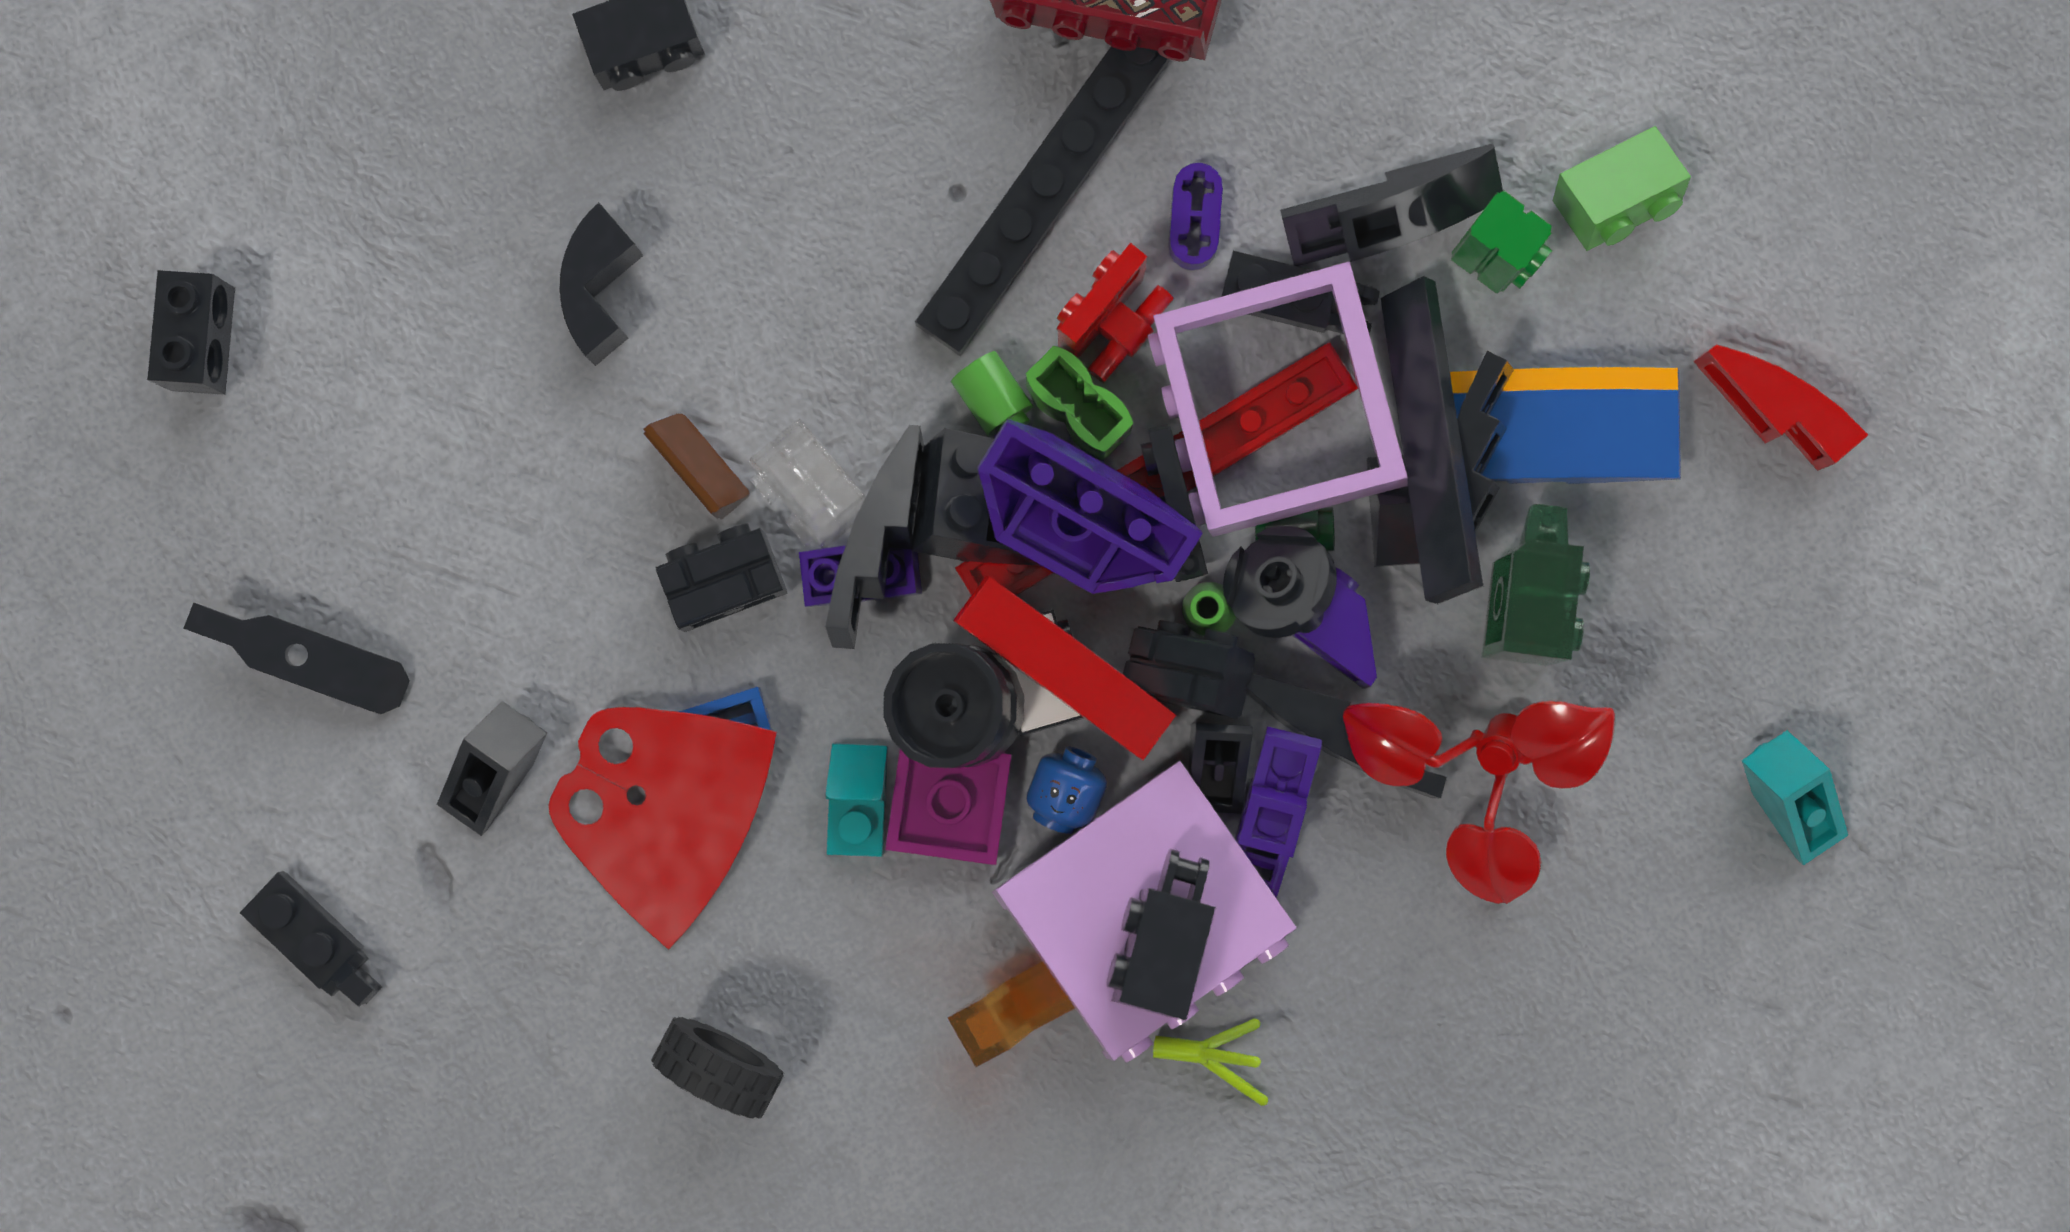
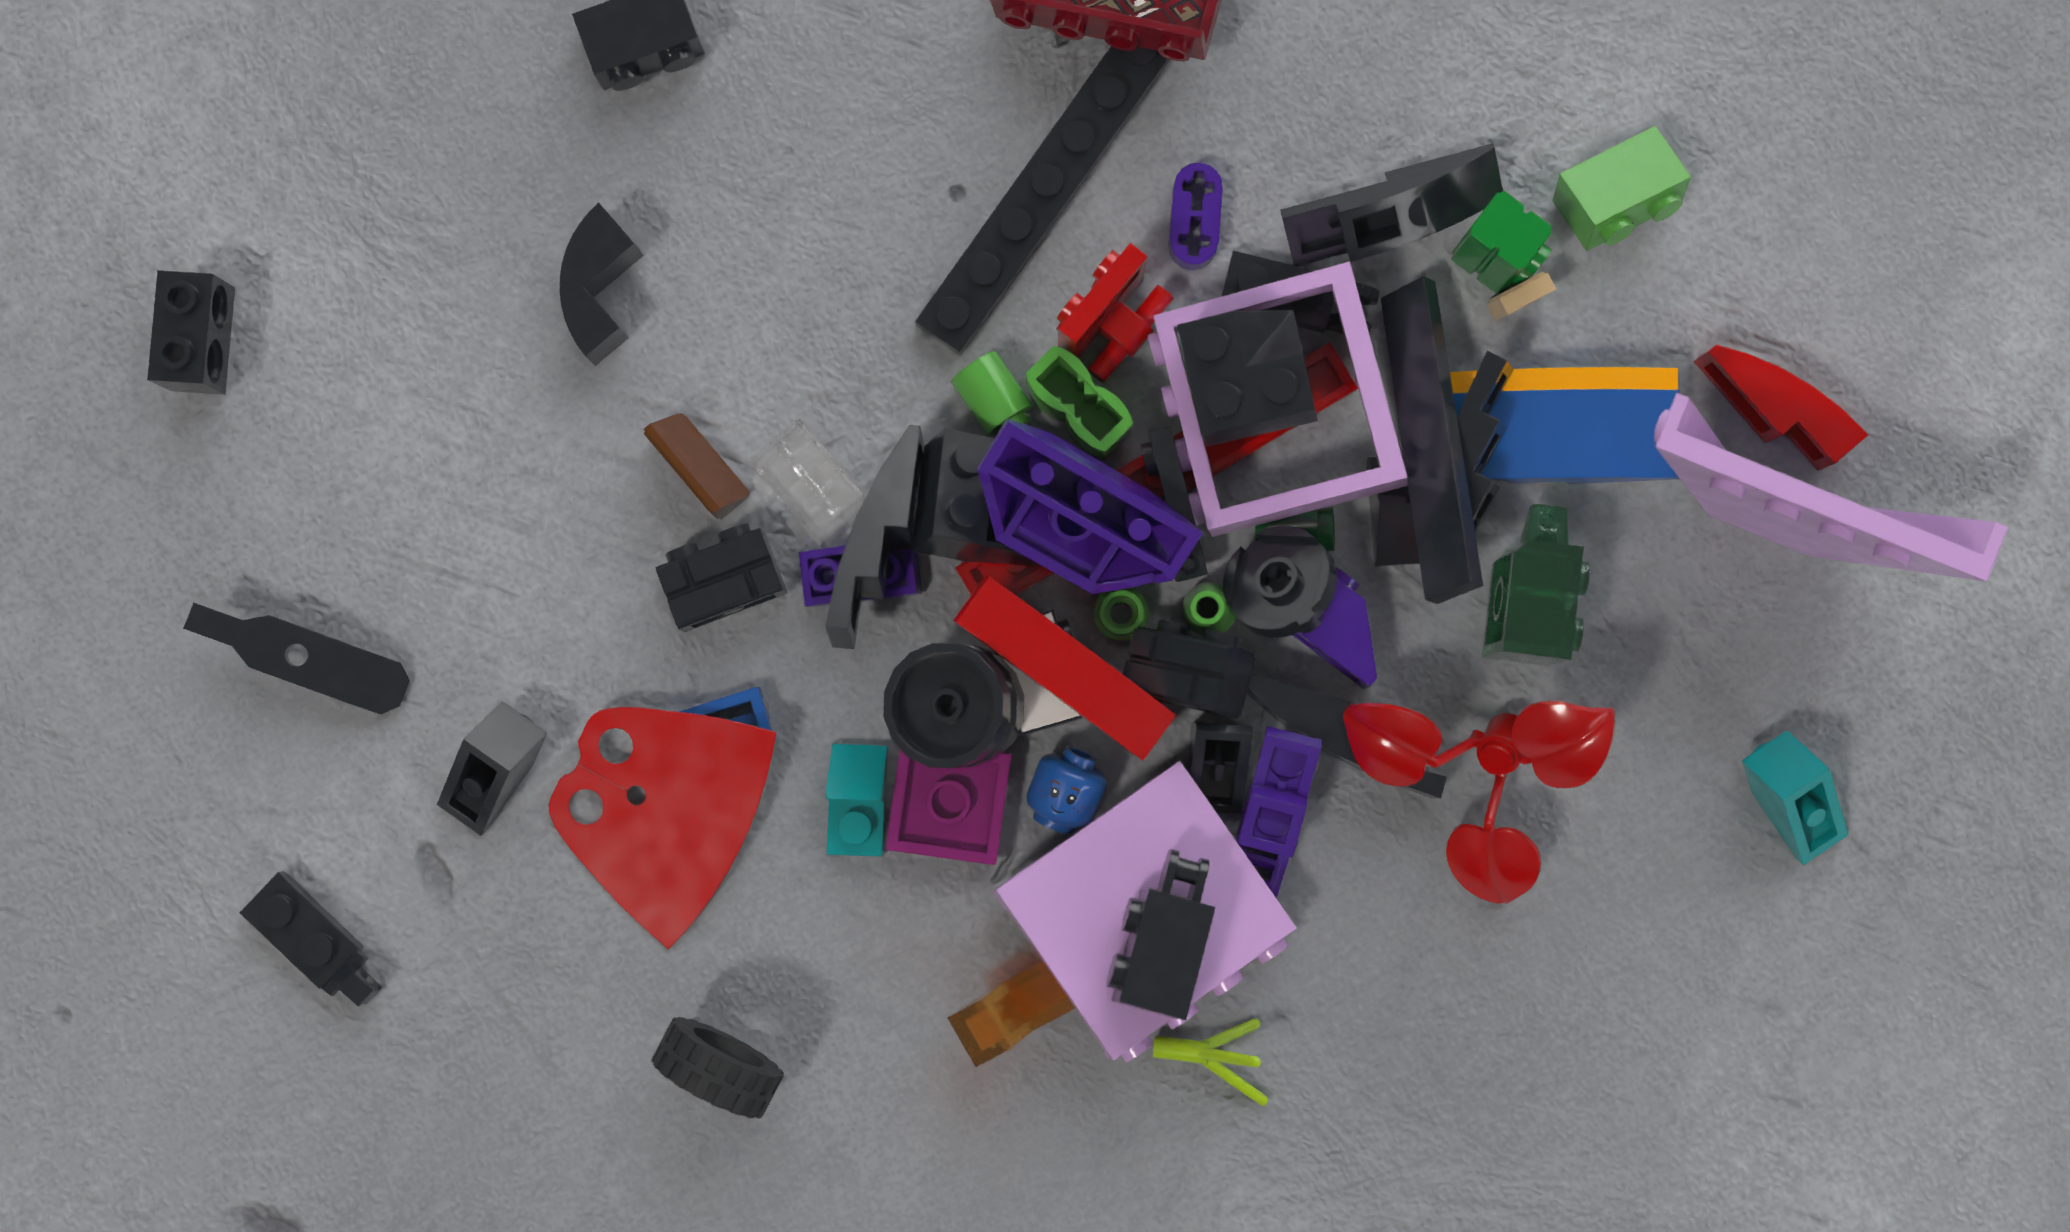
(1126, 596): none -> bright green plate
(1246, 374): none -> black slope
(1520, 295): none -> tan tile
(1815, 519): none -> lavender piece

